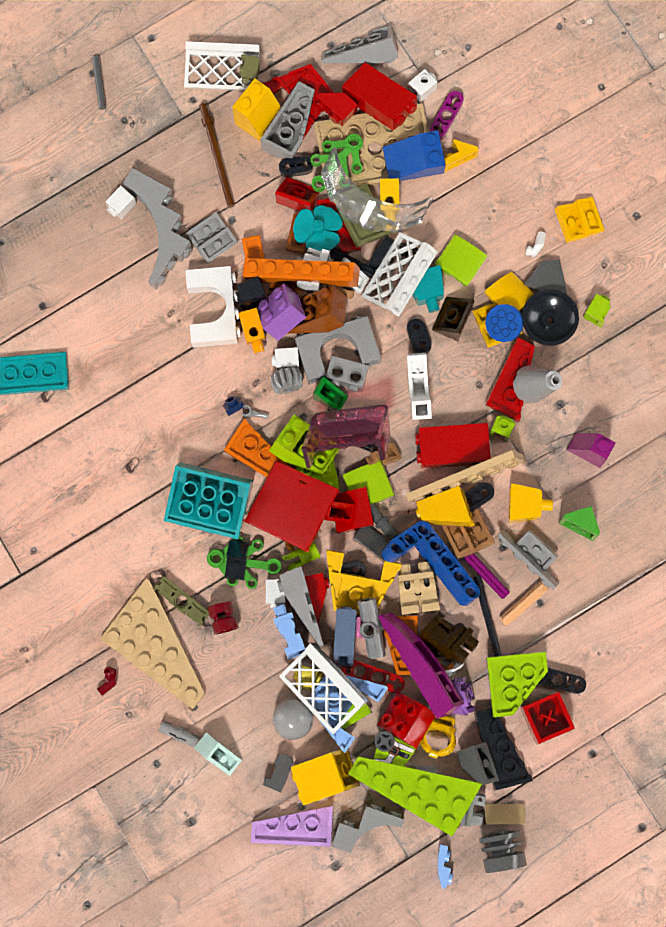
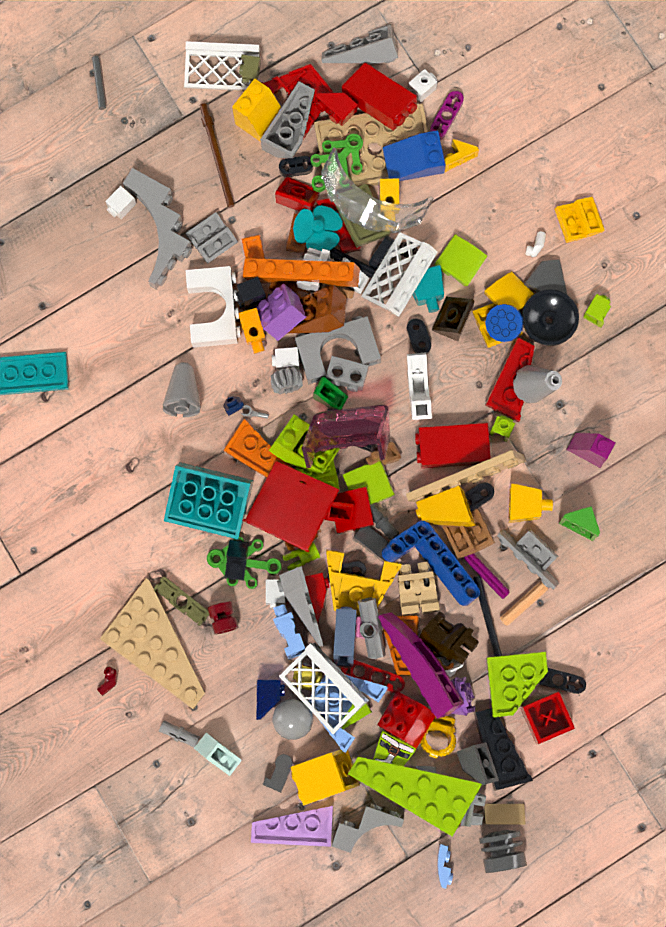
(182, 392): none -> light grey cone
(268, 696): none -> clear blue slope
(382, 739): dark grey wheel -> none

